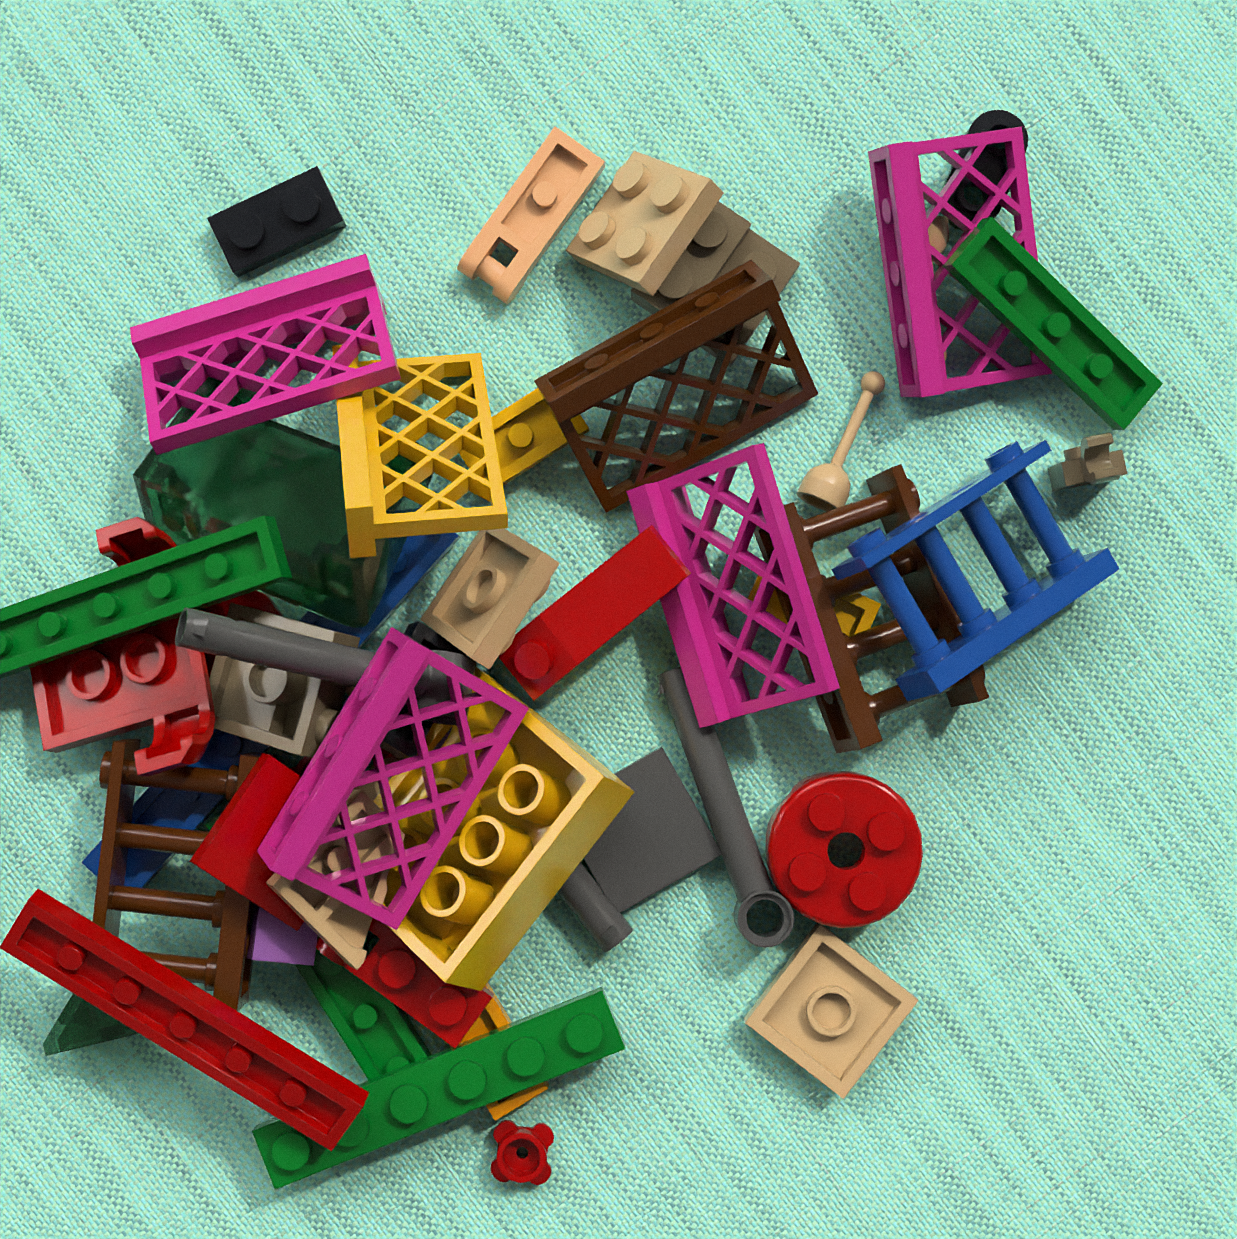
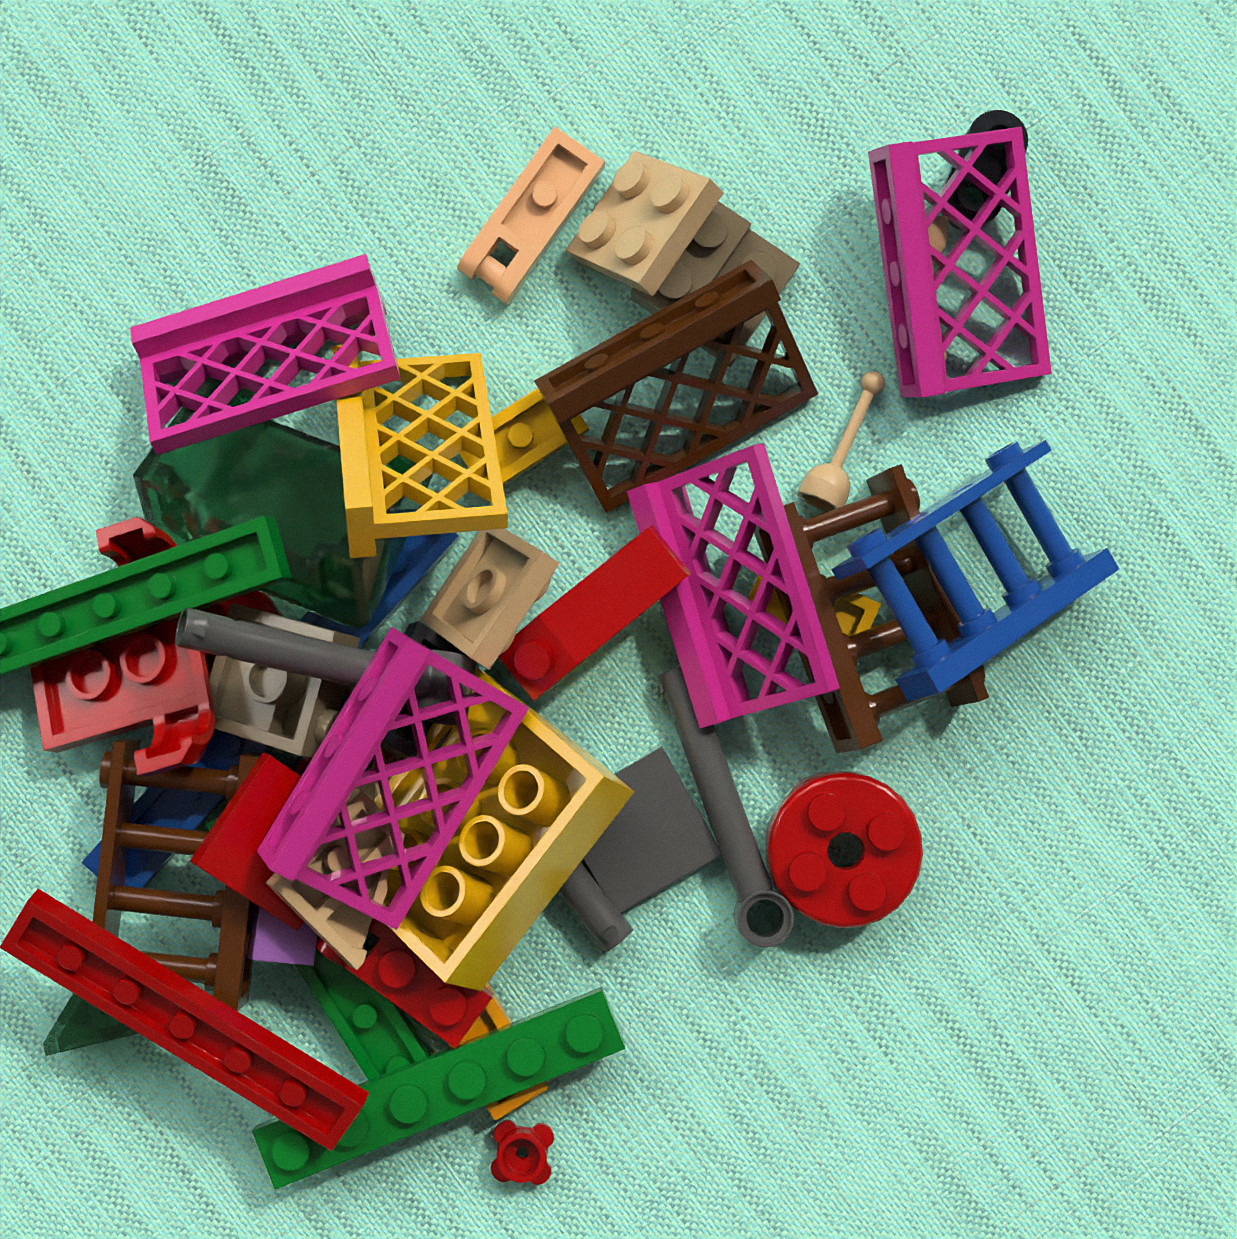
(276, 221): black plate -> none
(830, 1010): tan plate -> none
(1052, 323): green plate -> none
(1088, 464): dark tan plate -> none

